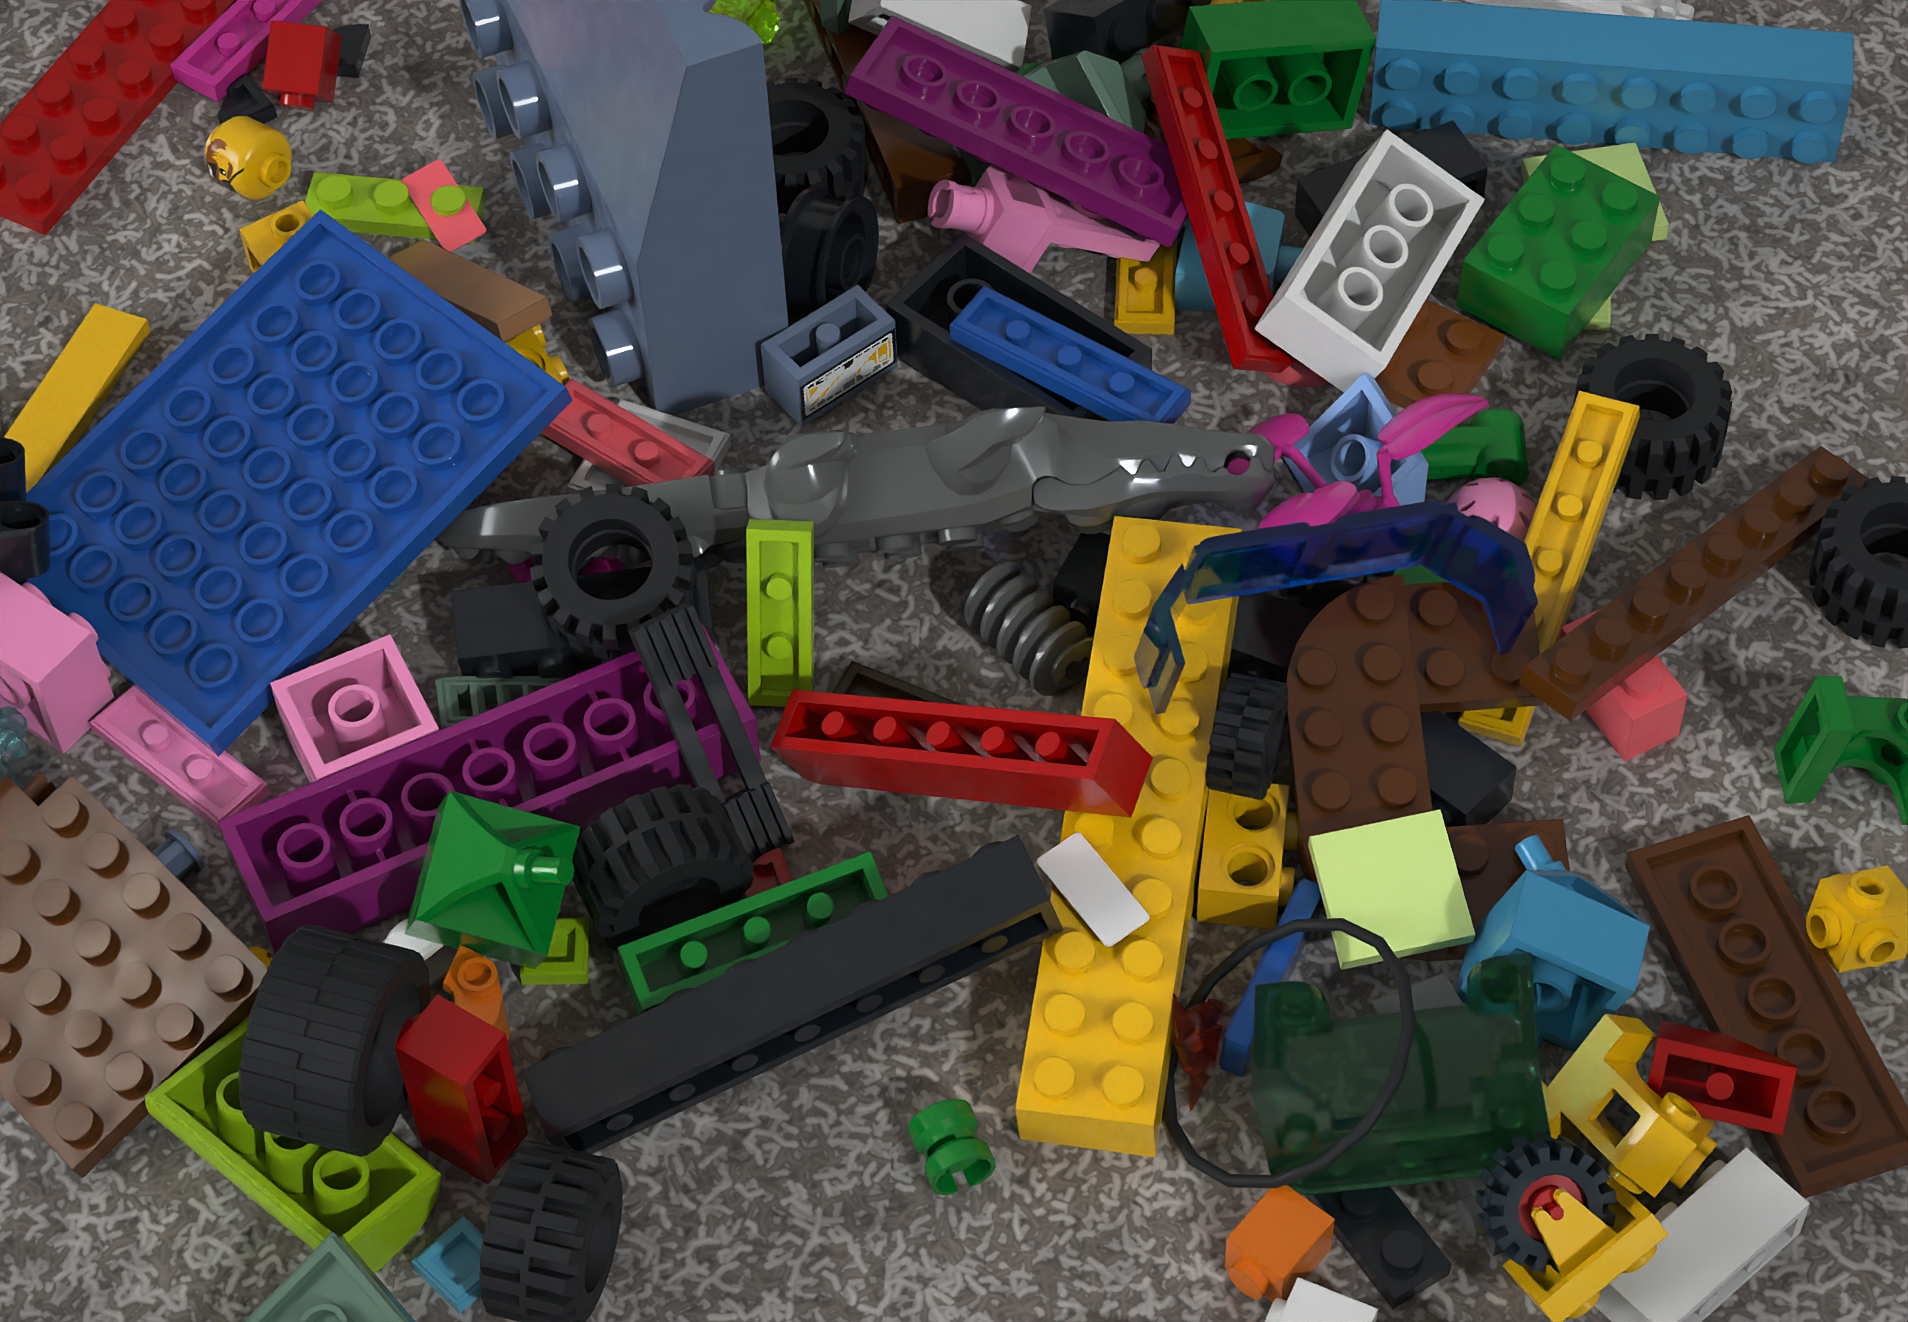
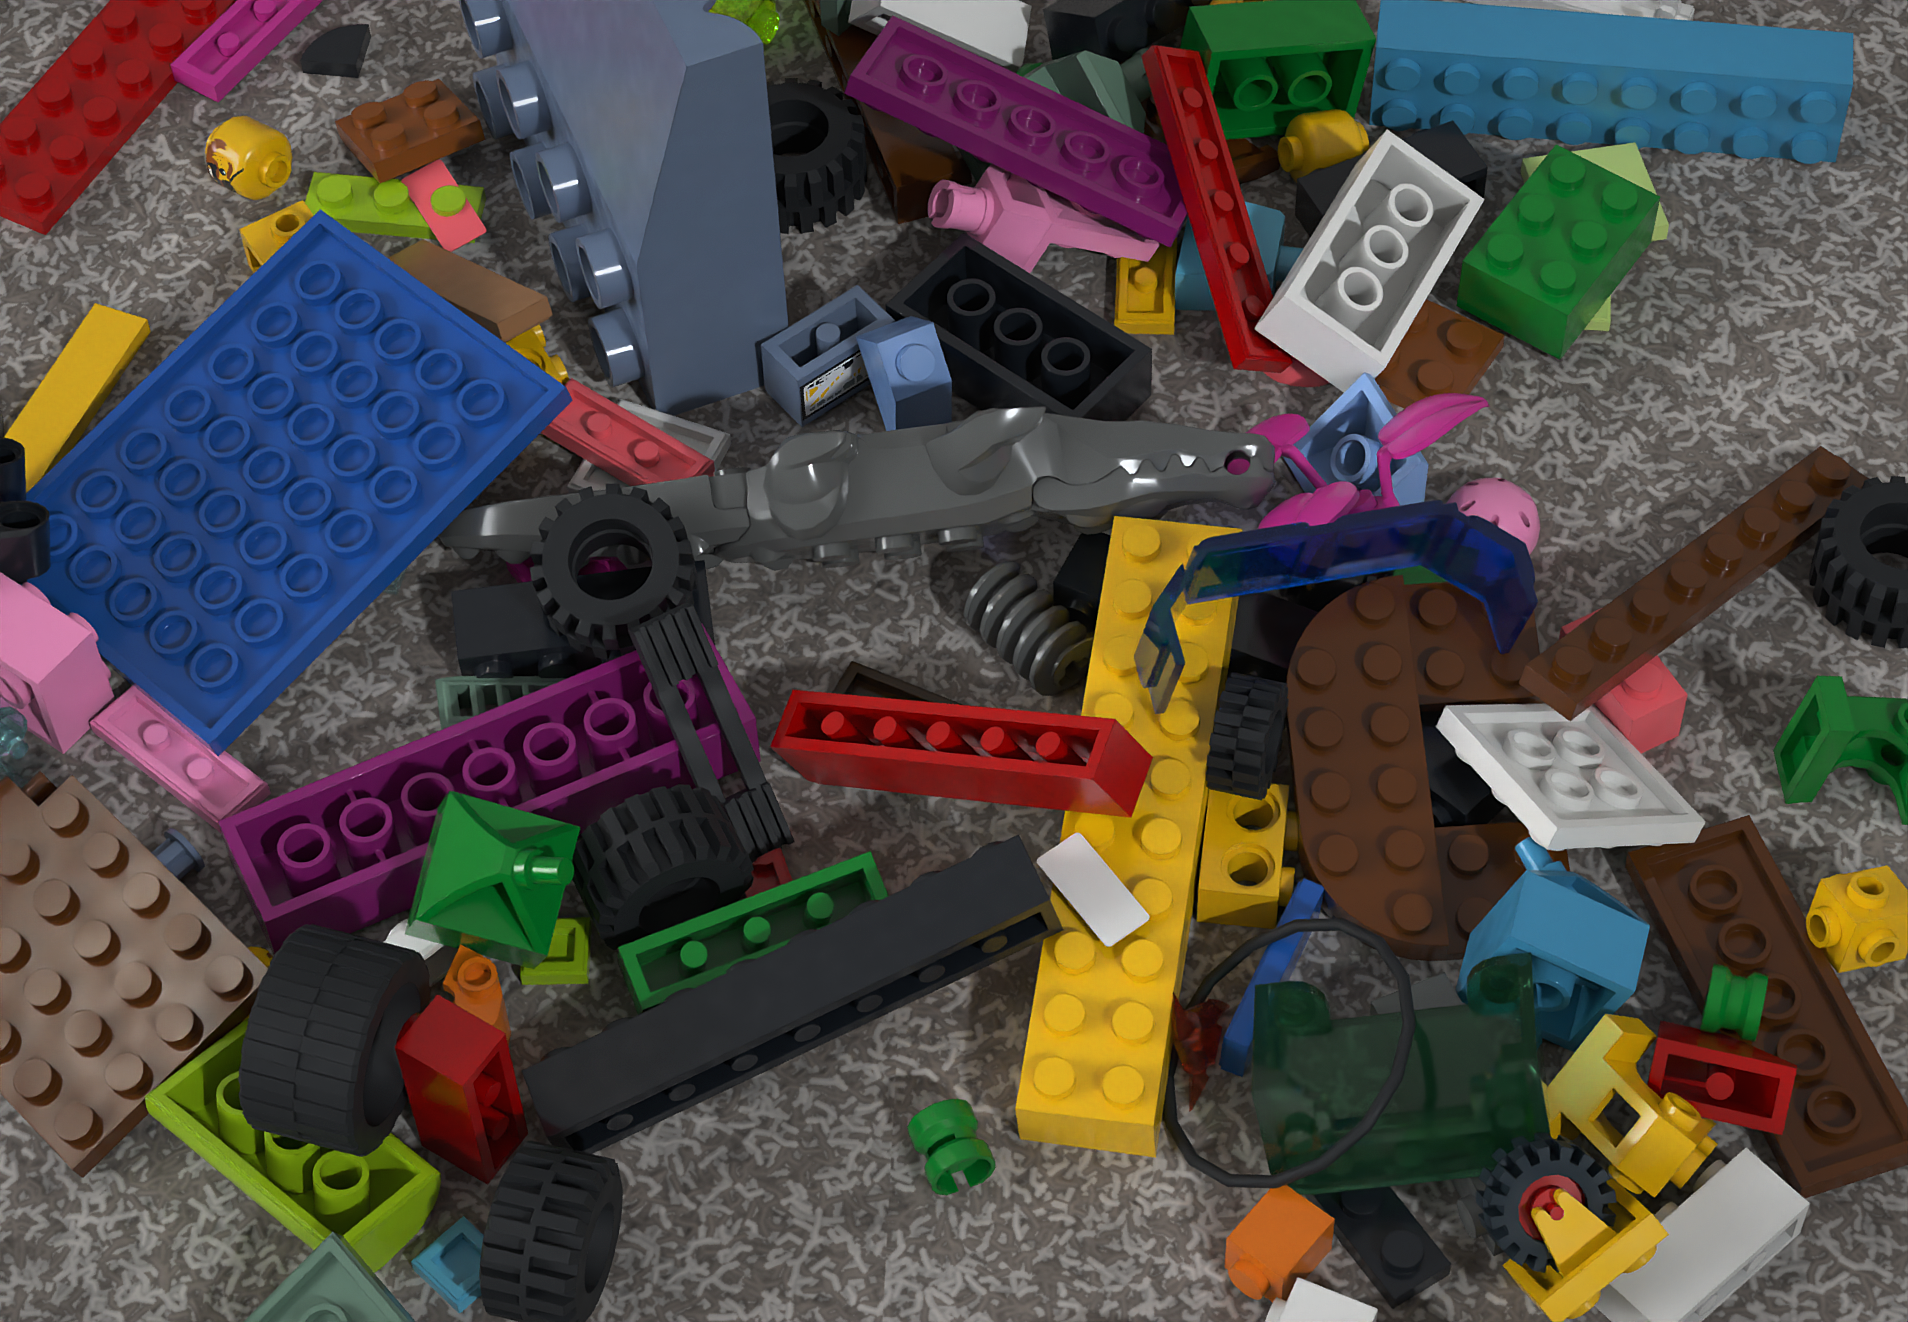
(248, 100): black tile -> none
(301, 64): red brick -> none
(351, 708): bright pink brick -> none
(409, 129): none -> dark orange plate
(779, 609): lime plate -> none
(826, 248): black wheel -> none
(908, 373): none -> medium blue slope
(1066, 361): blue tile -> none
(1320, 141): none -> yellow head
(1395, 883): yellowish green tile -> none
(1483, 449): green piece -> none
(1566, 531): yellow tile -> none
(1568, 778): none -> white plate
(1673, 382): black tyre -> none
(1734, 1002): none -> green wheel

